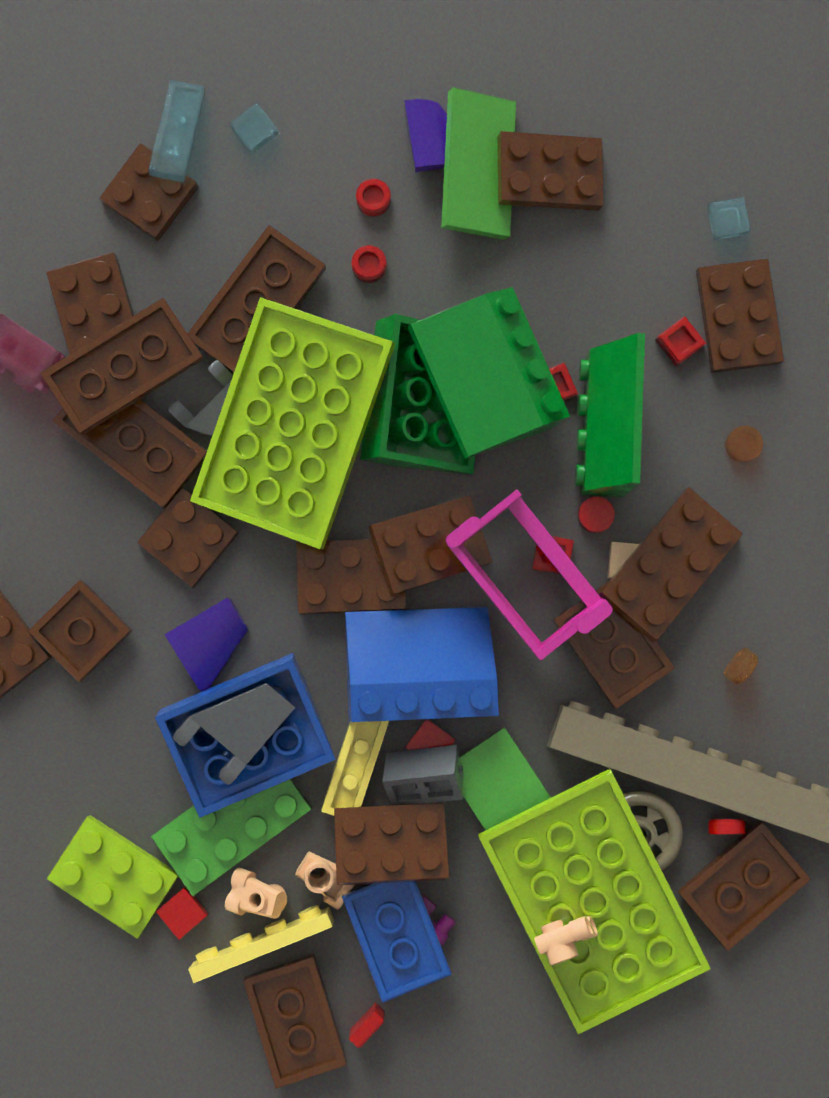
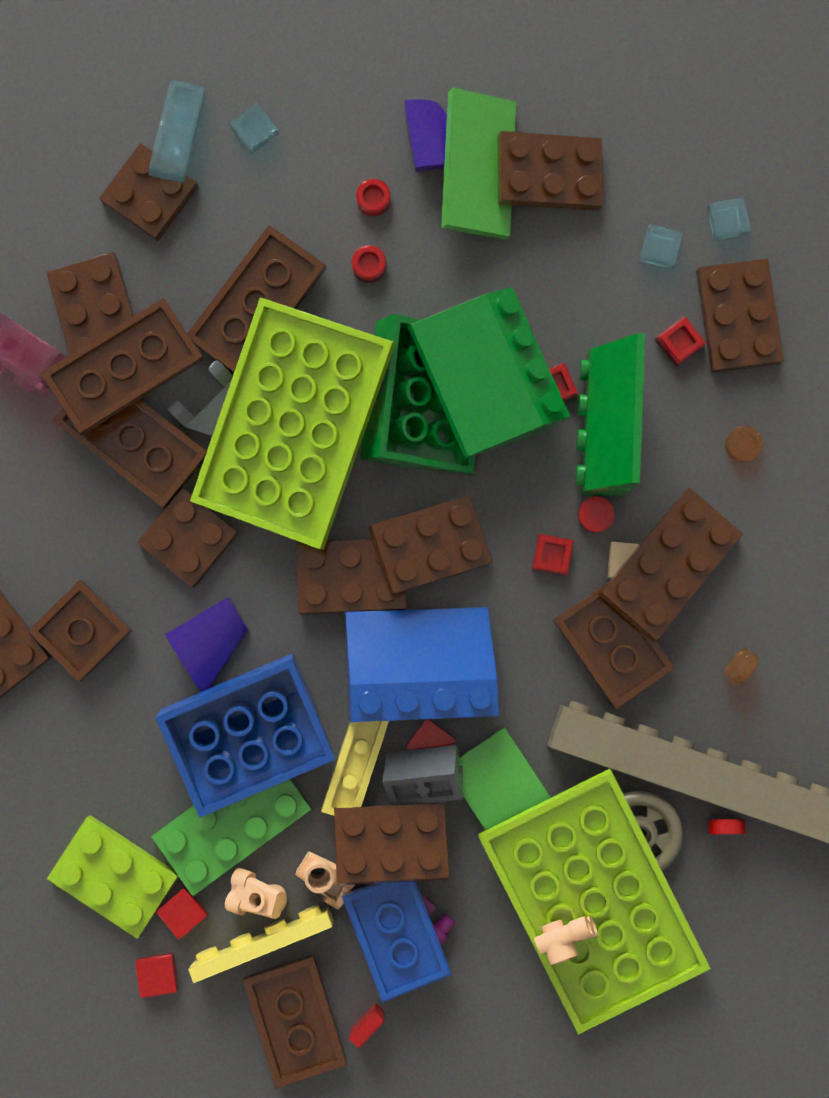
(156, 975): none -> red tile
(239, 725): dark grey flag -> none
(596, 608): dark pink piece -> none
(660, 246): none -> clear light blue tile
(743, 885): reddish brown plate -> none

